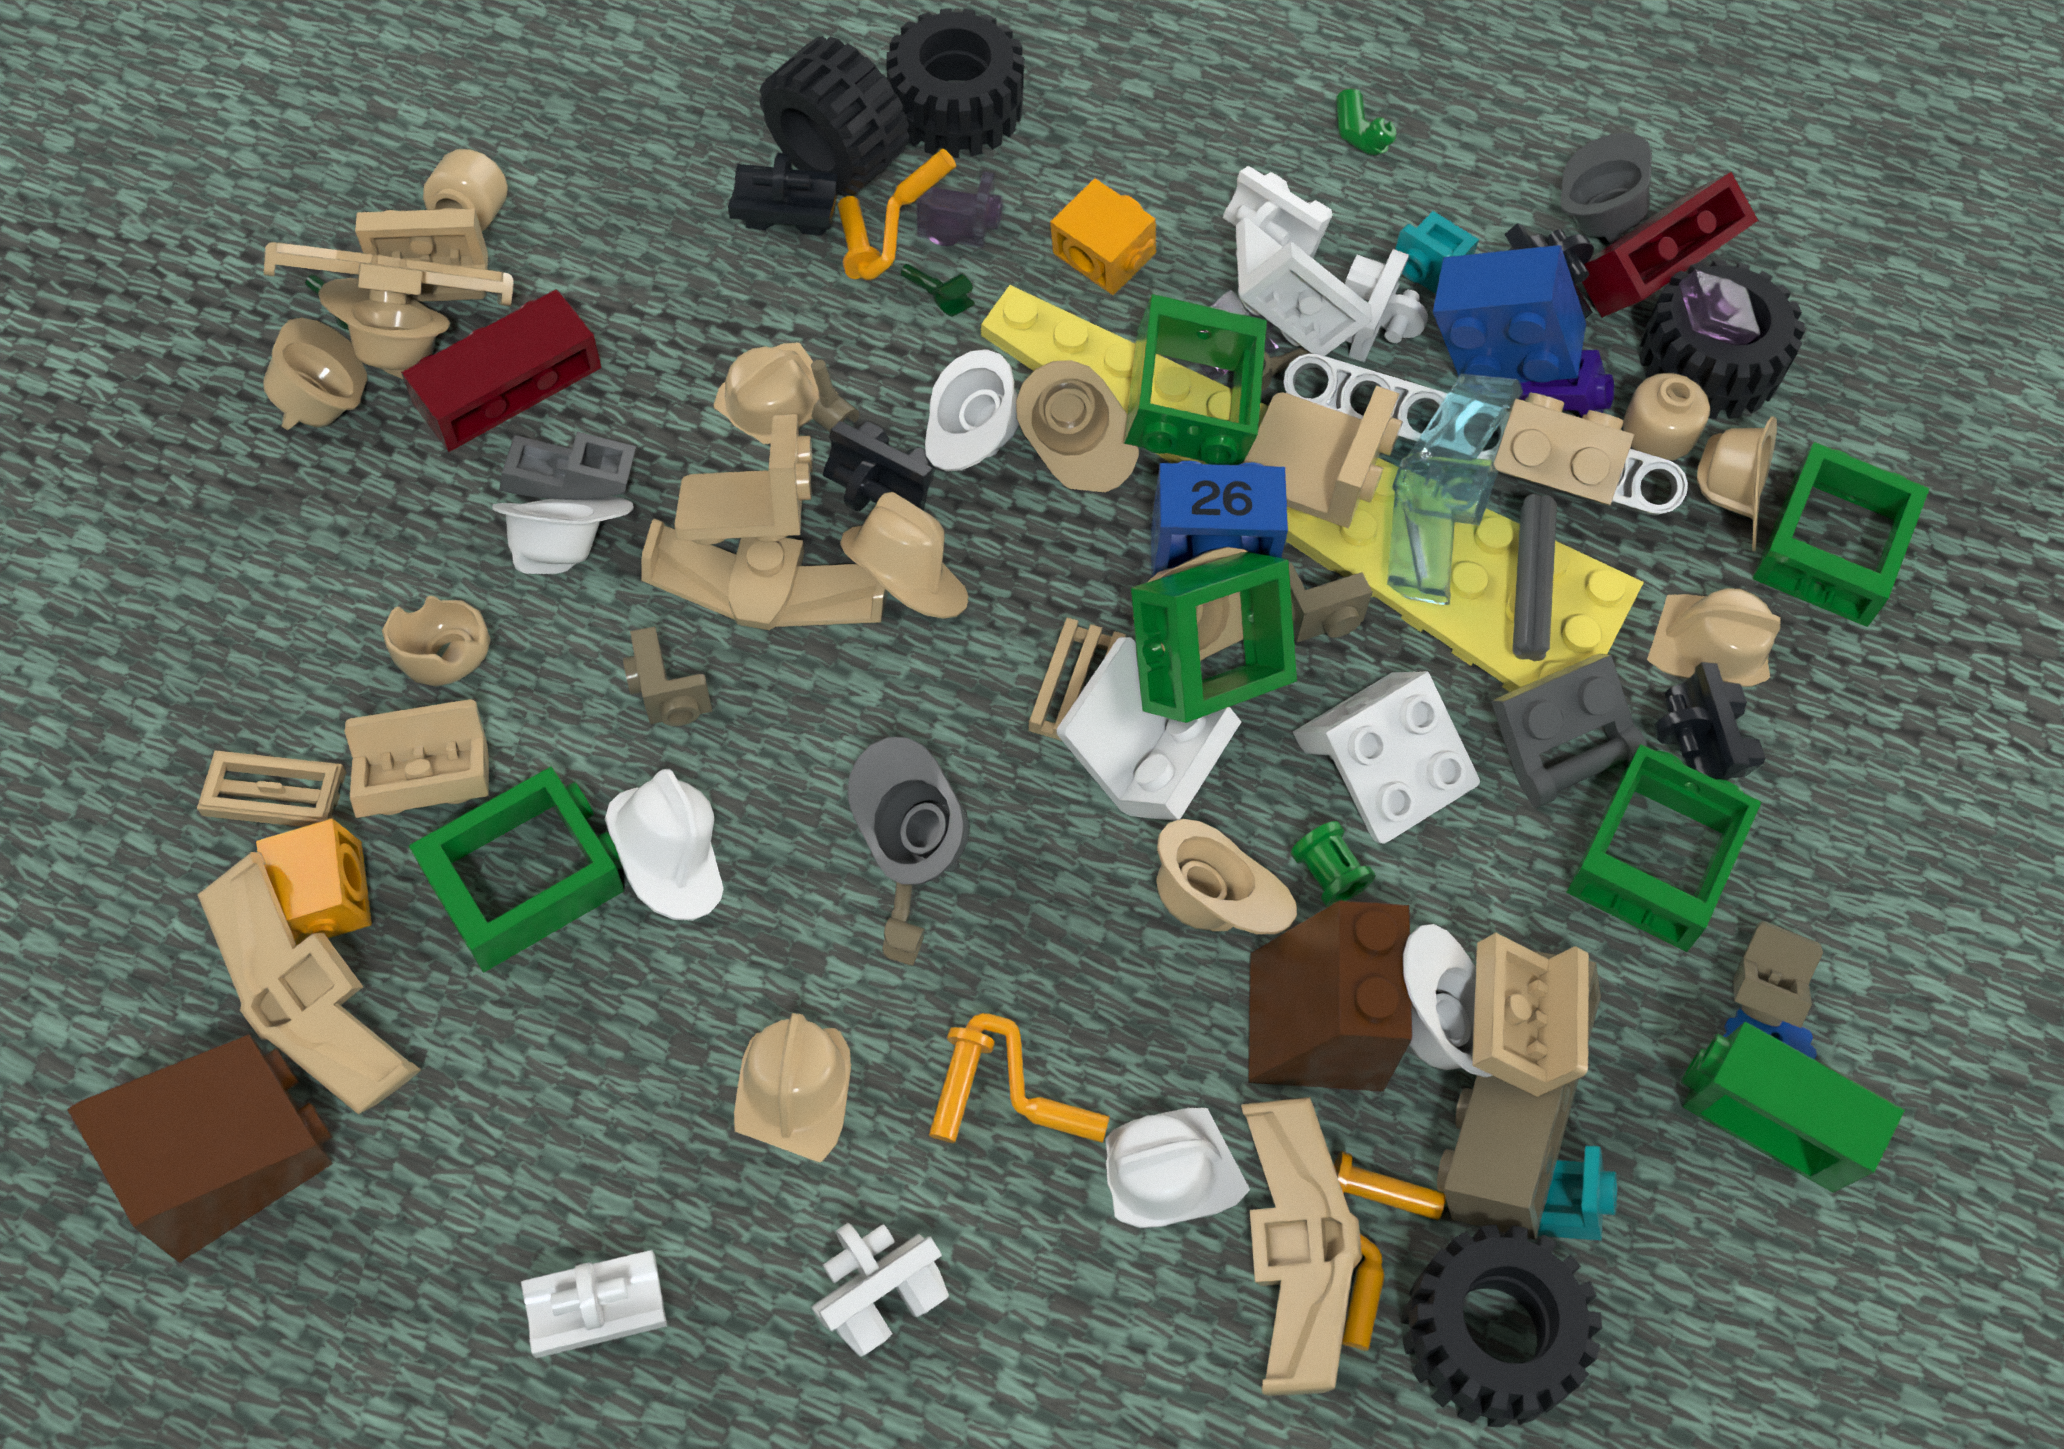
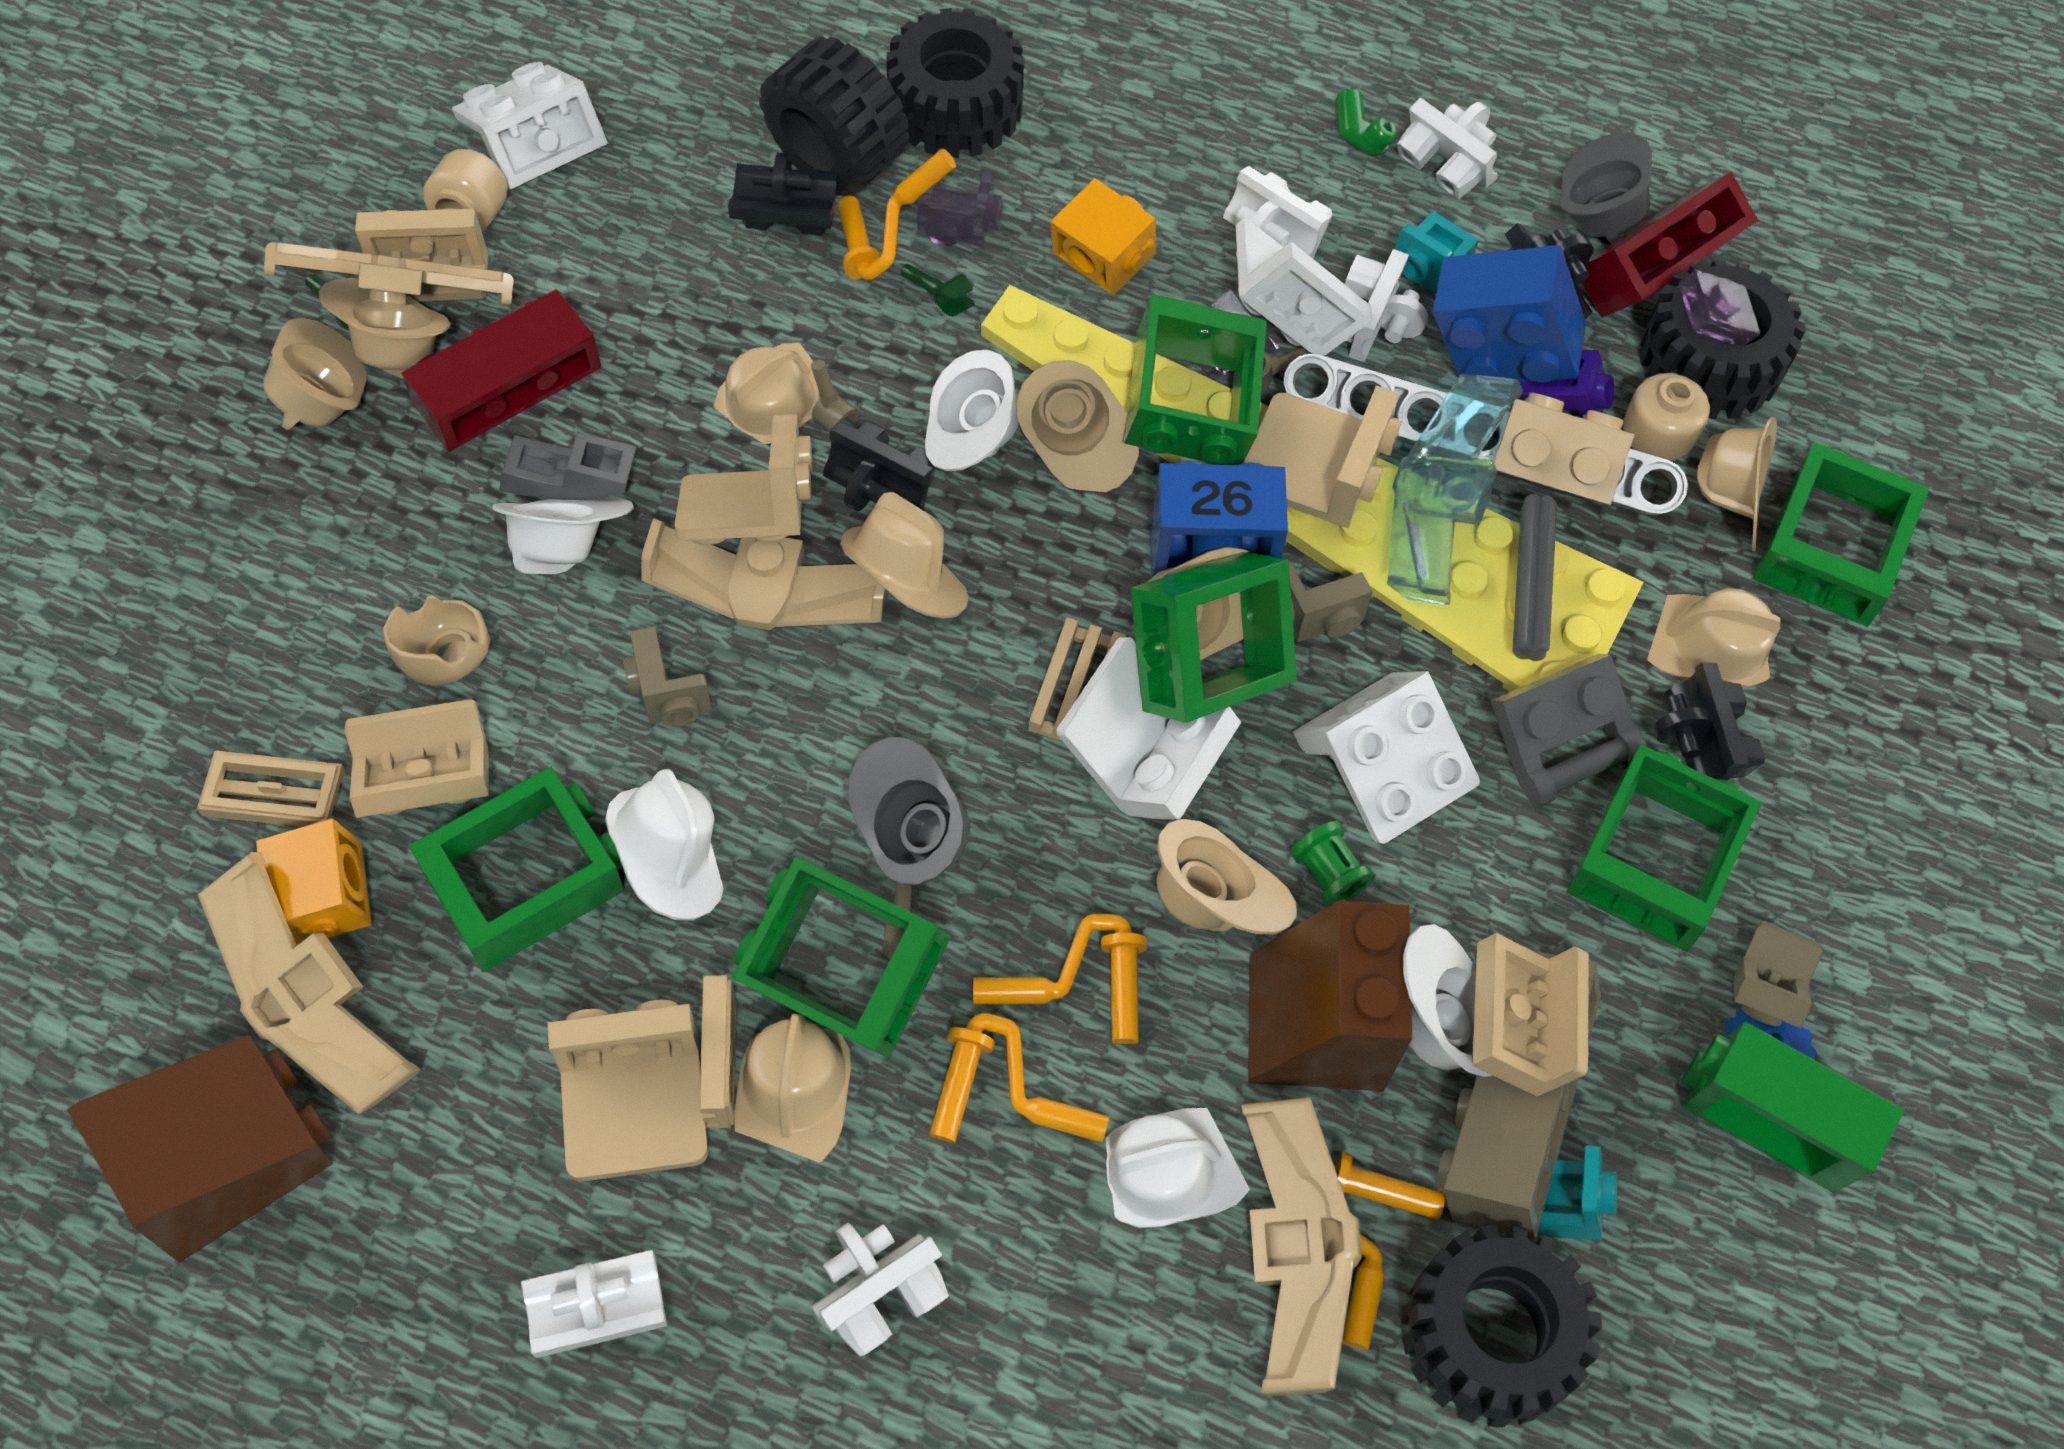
(533, 121): none -> white bracket
(630, 1090): none -> tan bracket
(718, 1052): none -> tan tile
(900, 985): none -> green window
(1124, 976): none -> light orange piece
(1457, 137): none -> white hips

